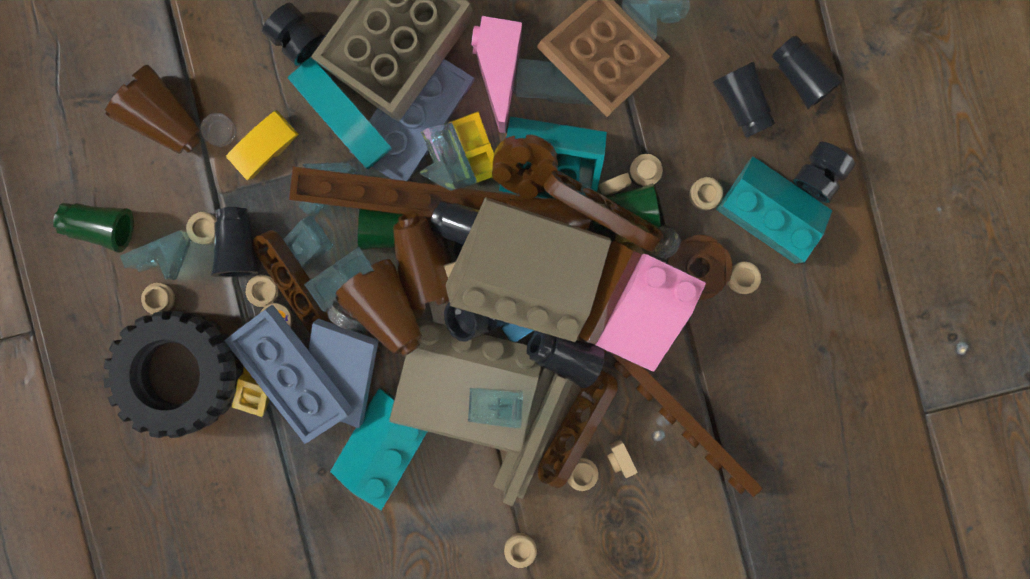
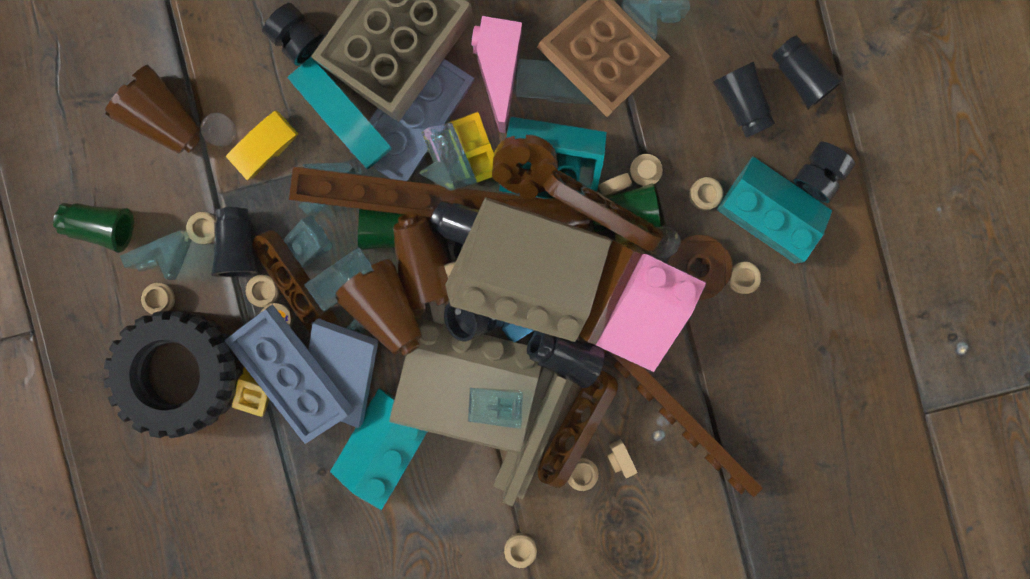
(341, 317): clear tile -> none

